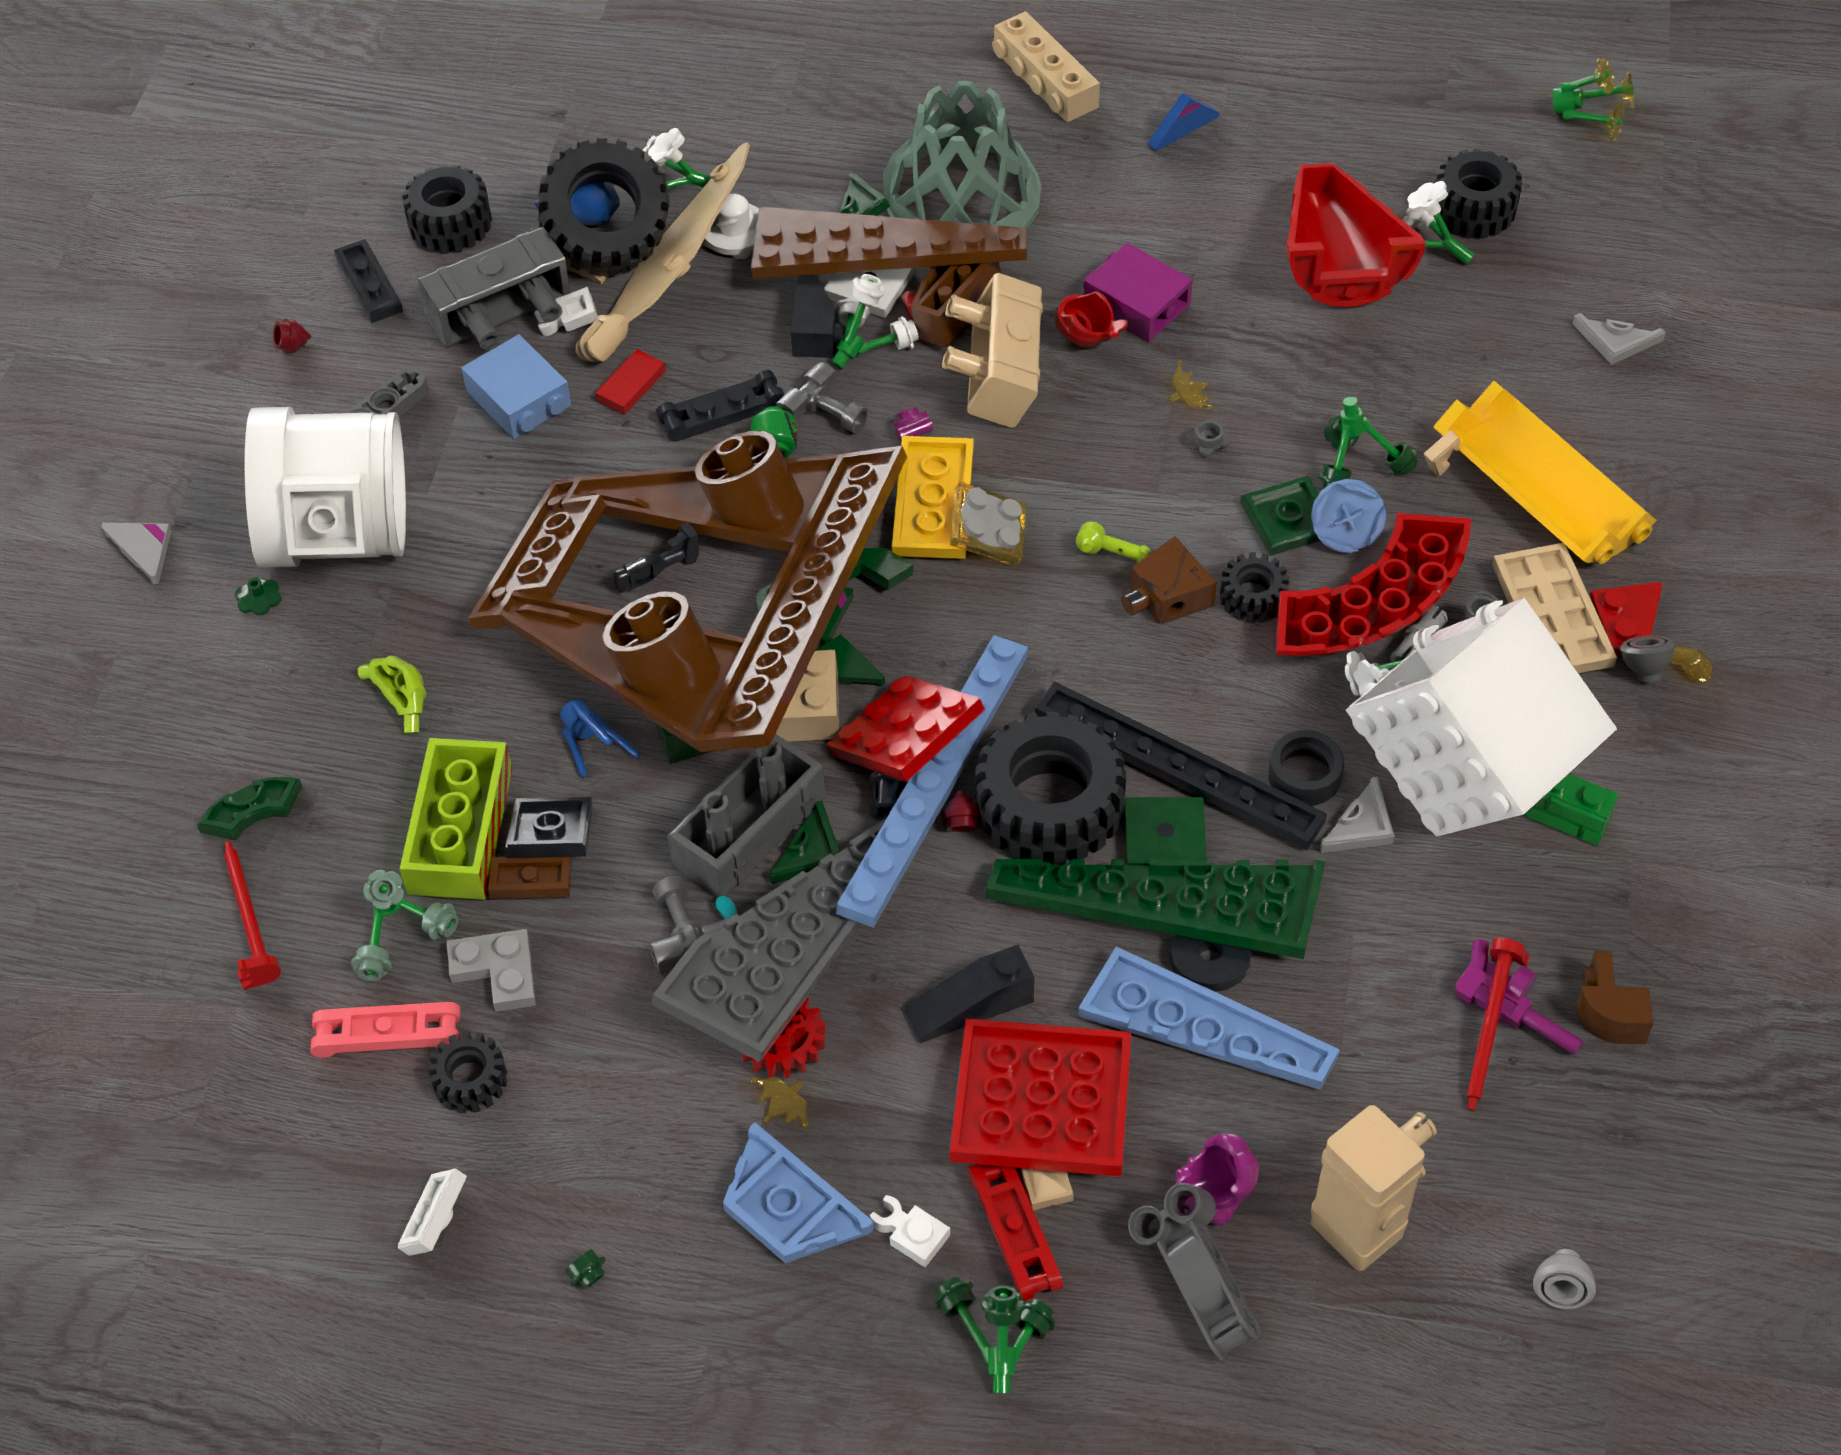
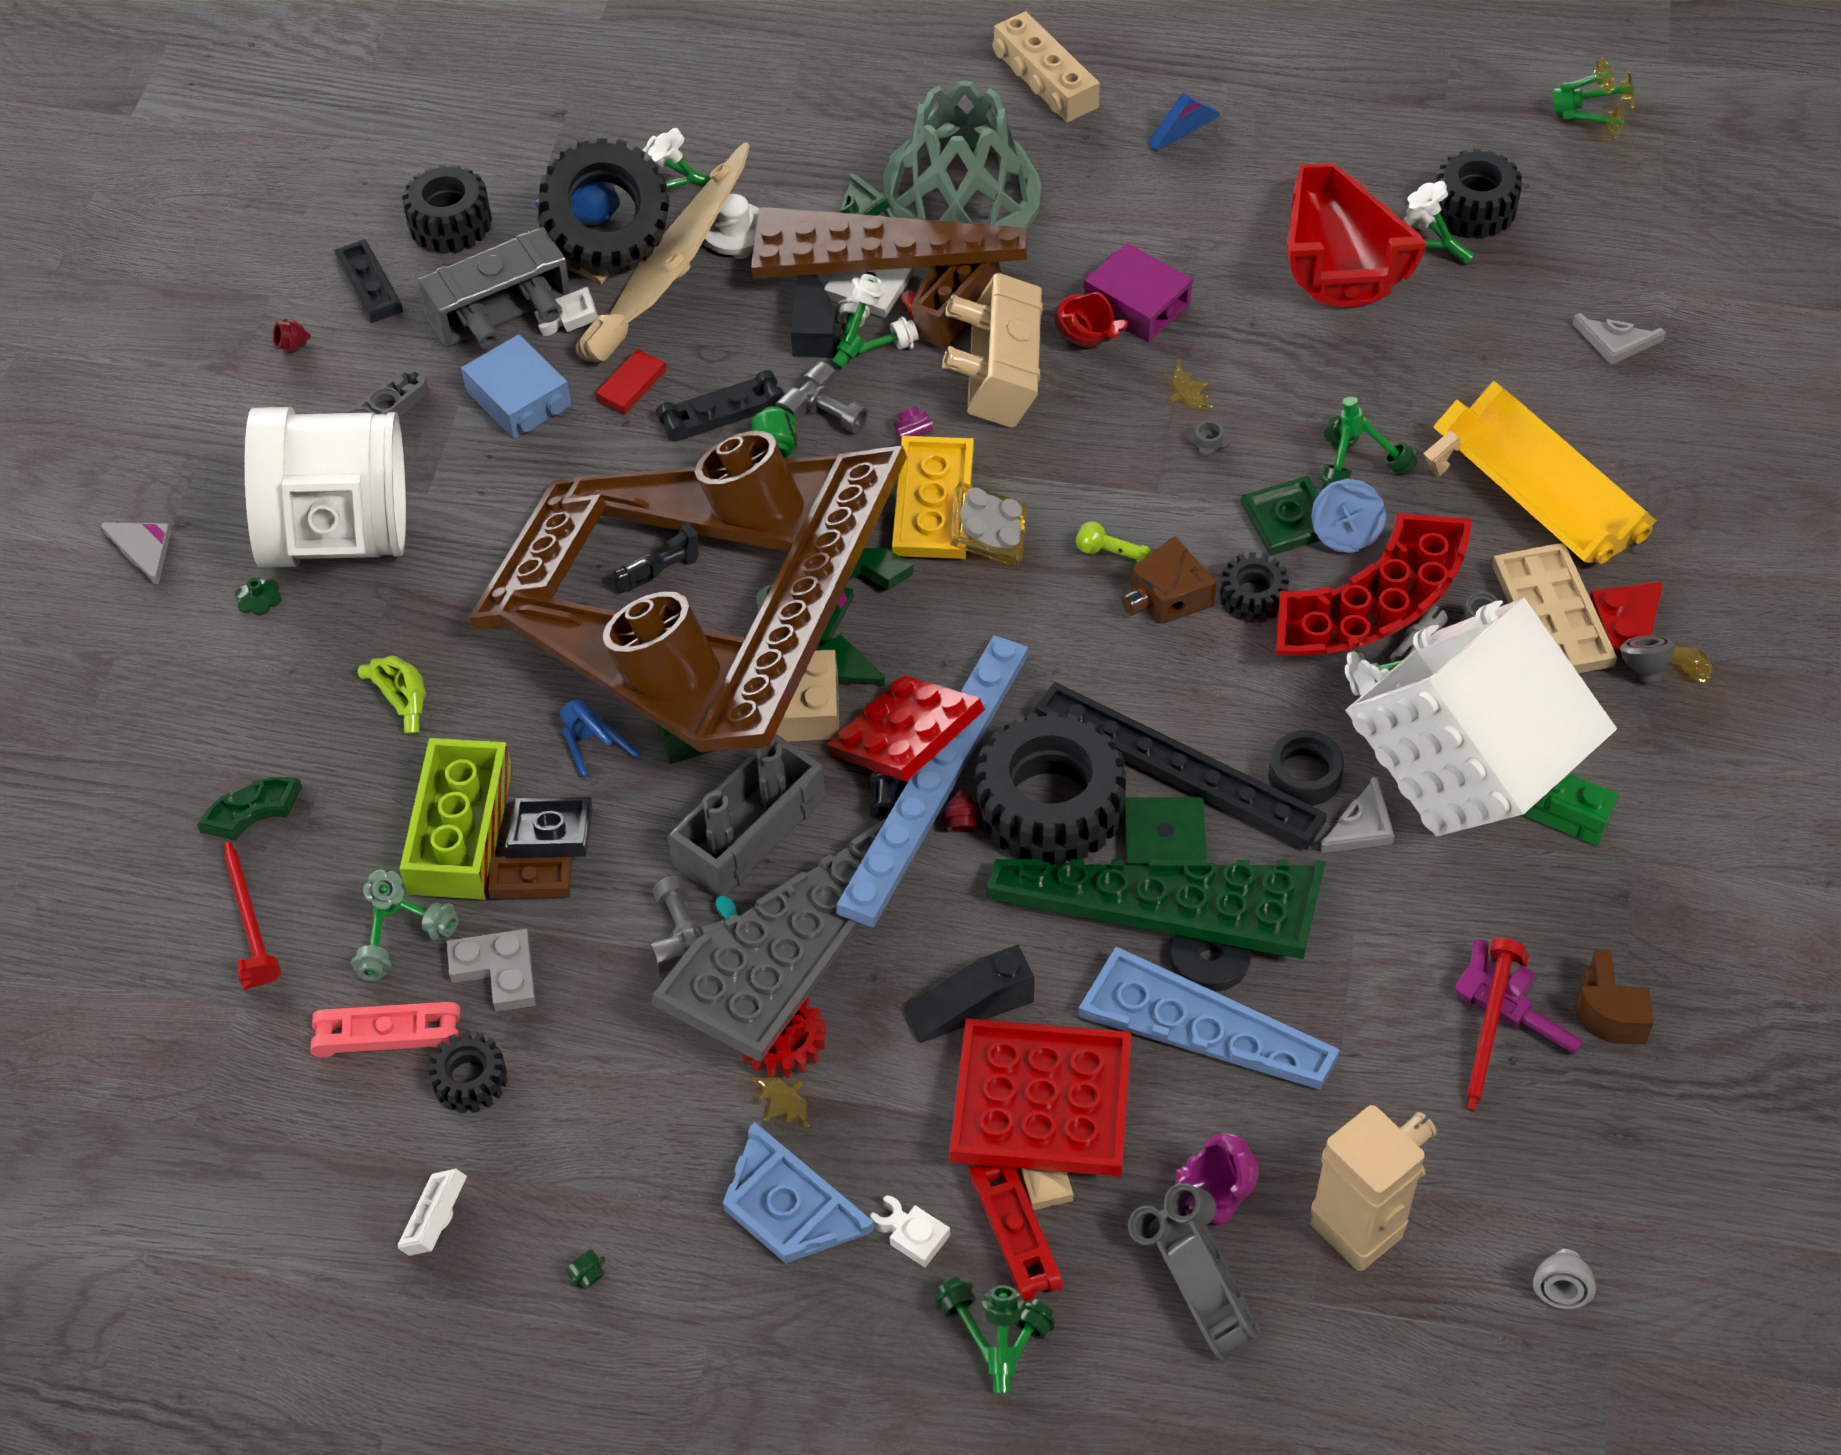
(807, 847): dark green tile -> none

